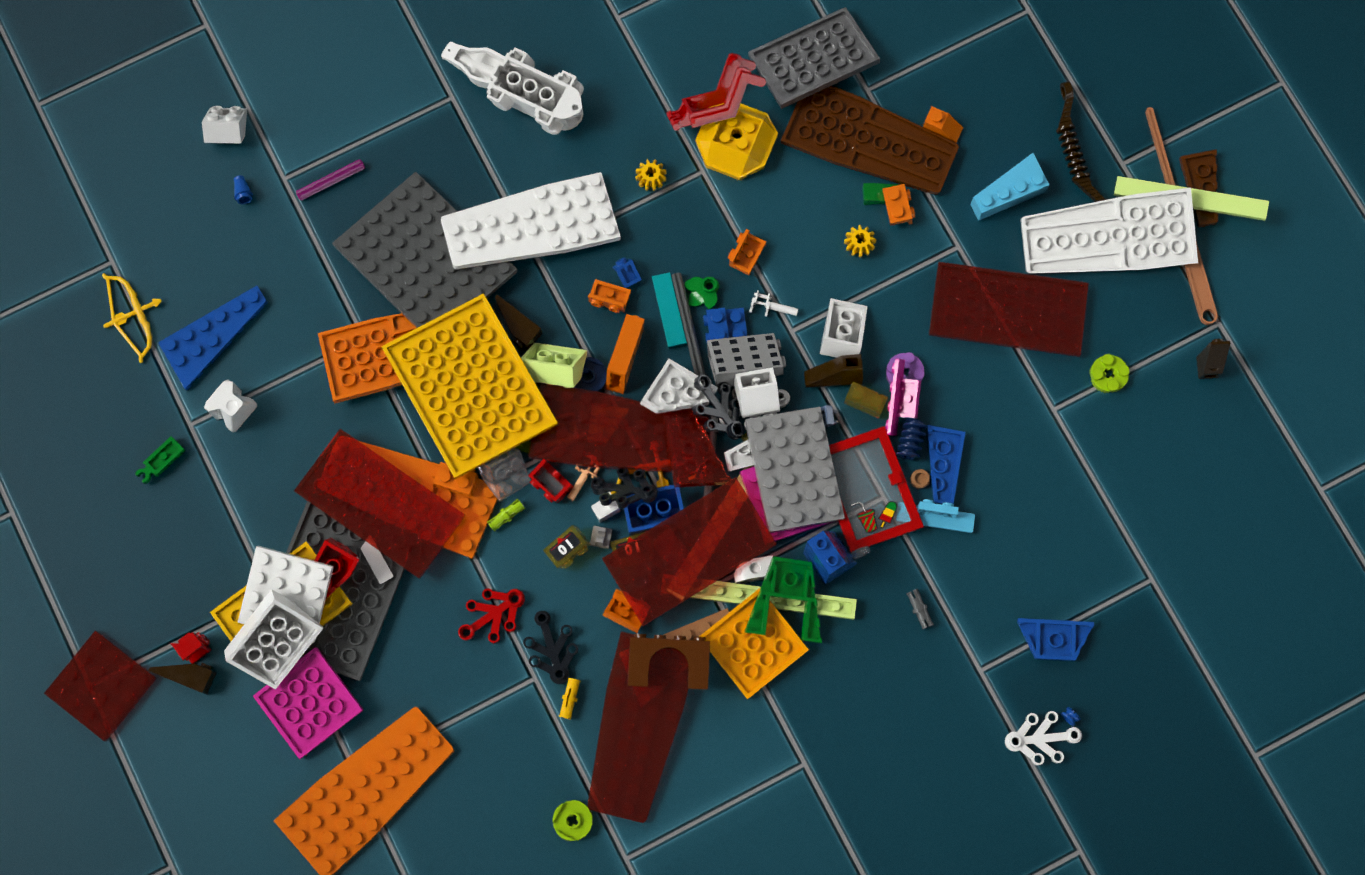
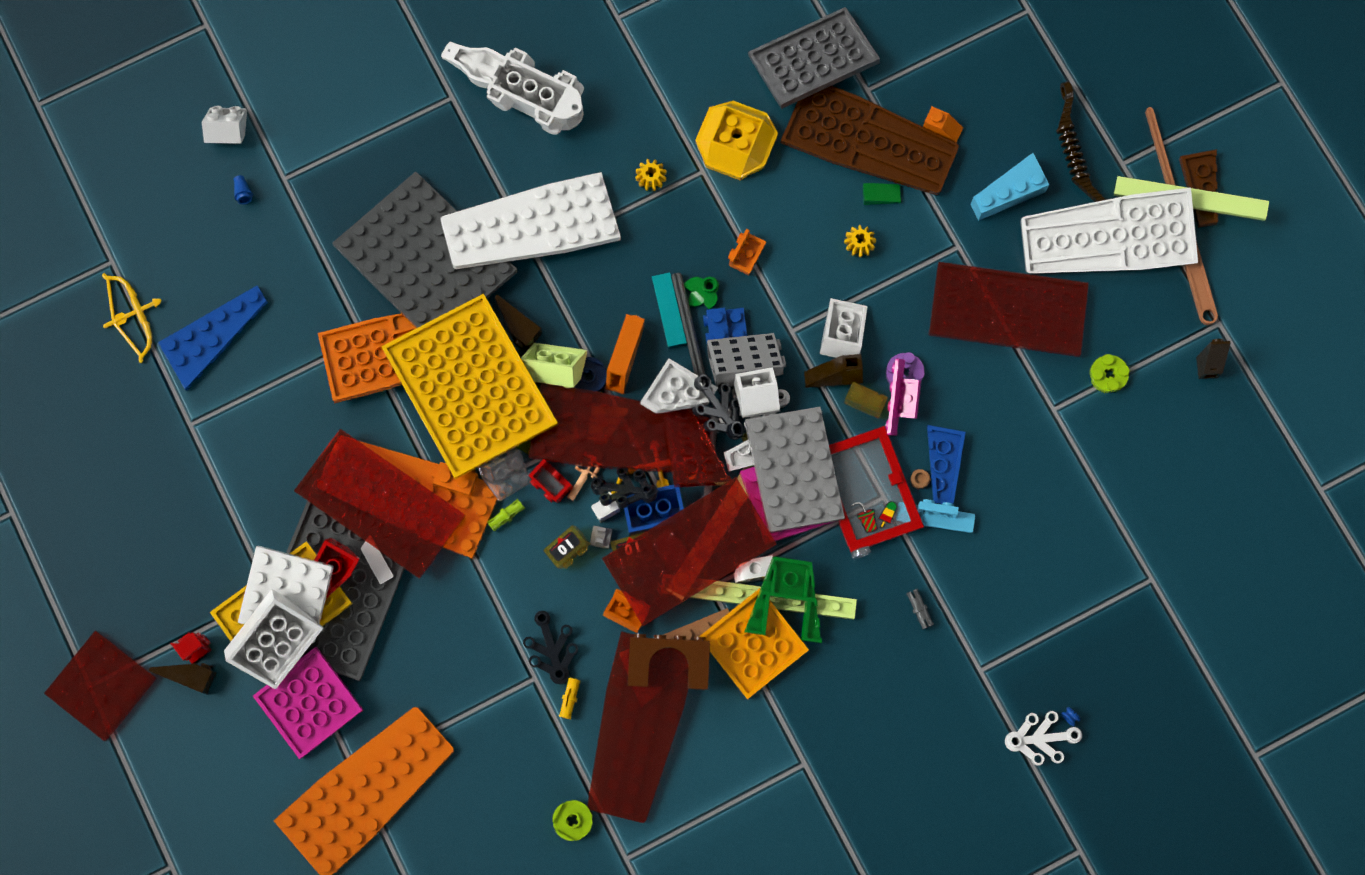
(161, 459): green plate -> none
(229, 405): white piece -> none
(330, 179): magenta axle -> none
(494, 613): red plant -> none
(609, 296): orange bracket -> none
(626, 272): blue bracket -> none
(729, 91): red piece -> none
(771, 305): white piece -> none
(827, 414): sand blue tile -> none
(828, 556): blue slope -> none
(897, 204): orange bracket -> none
(910, 439): dark blue piece -> none
(1055, 638): blue wing -> none

